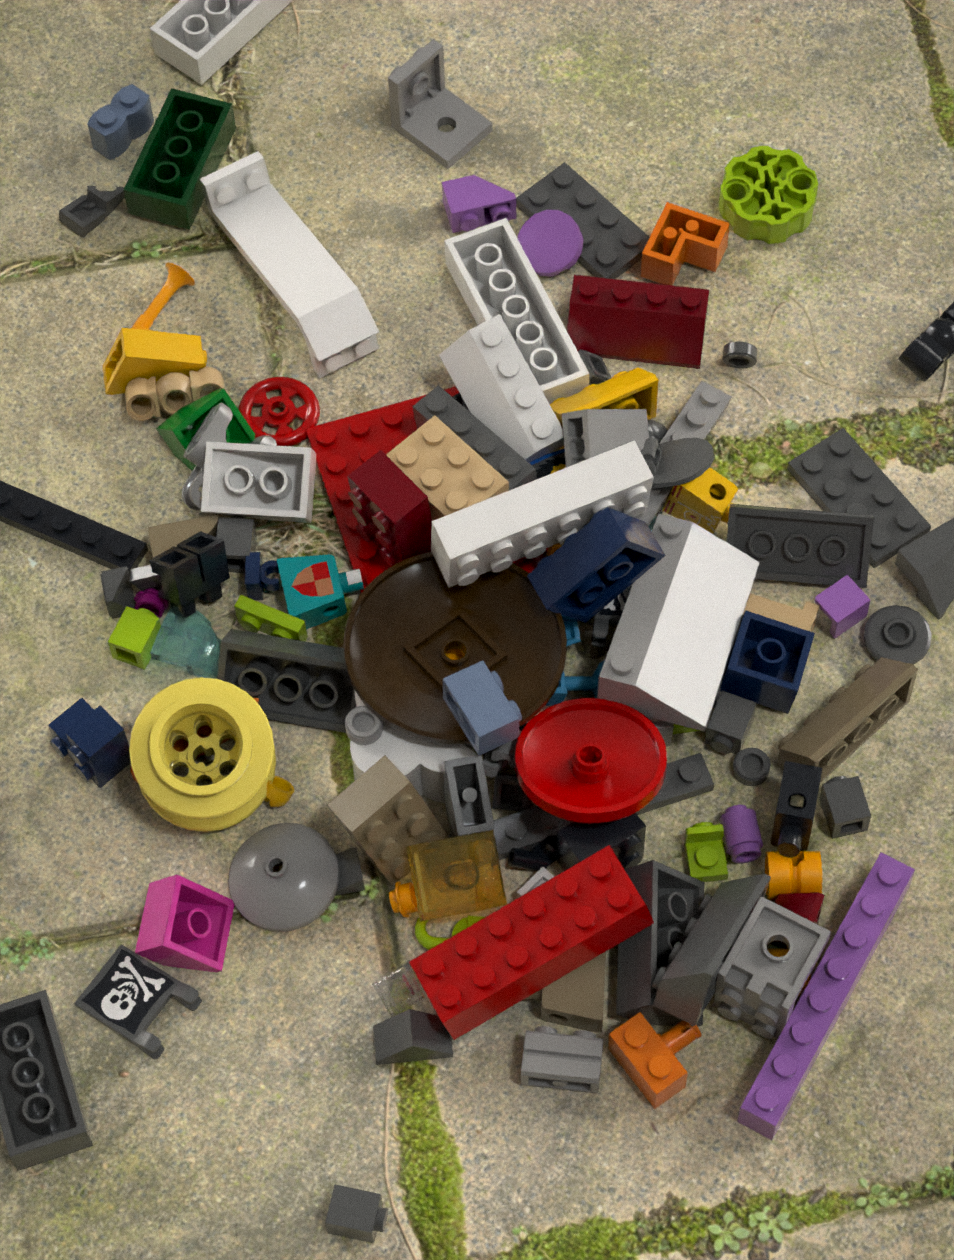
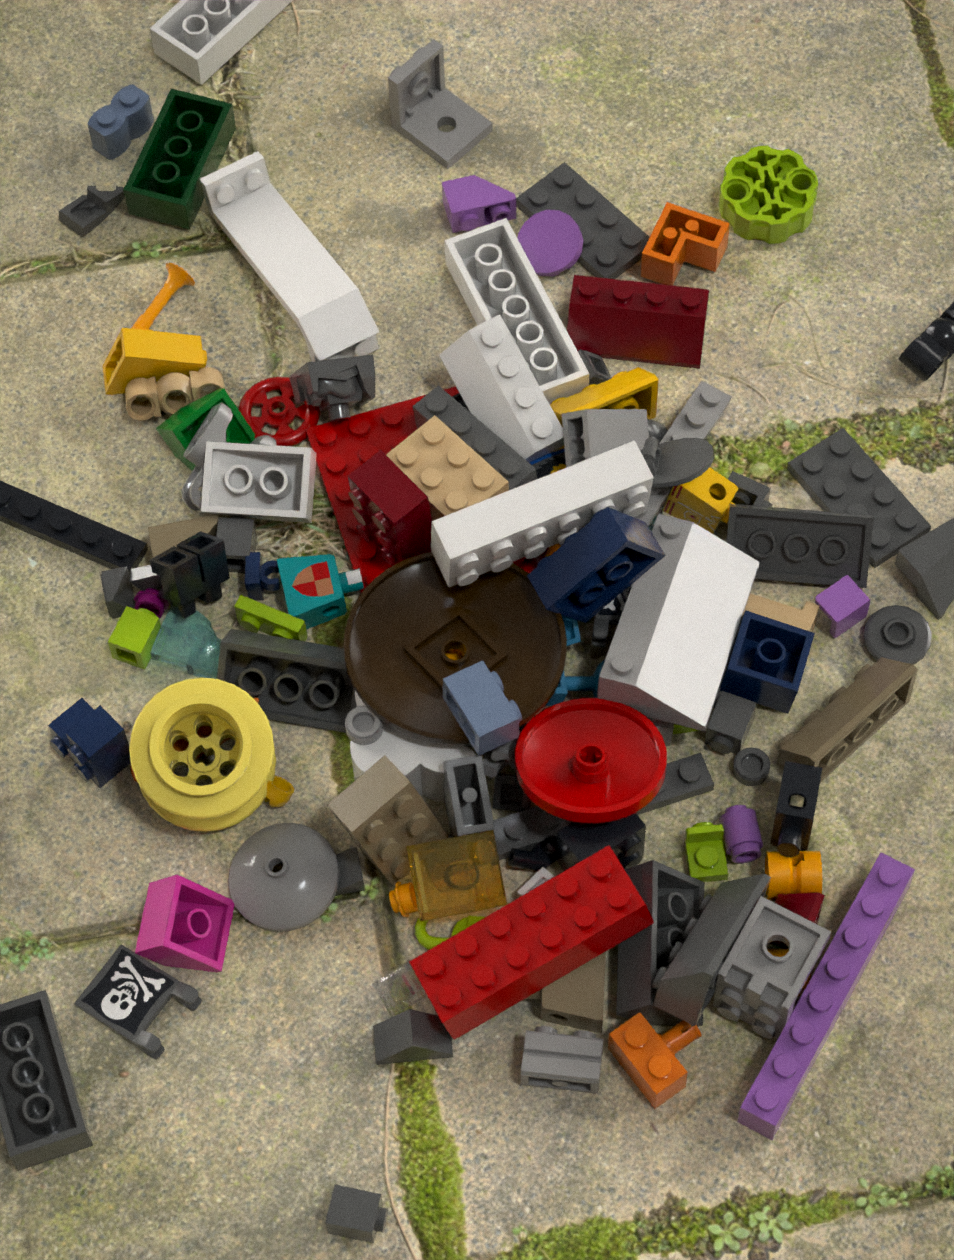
(335, 384): none -> dark grey brick
(739, 355): dark grey tile -> none
(750, 491): none -> dark grey bracket
(845, 806): dark grey brick -> none

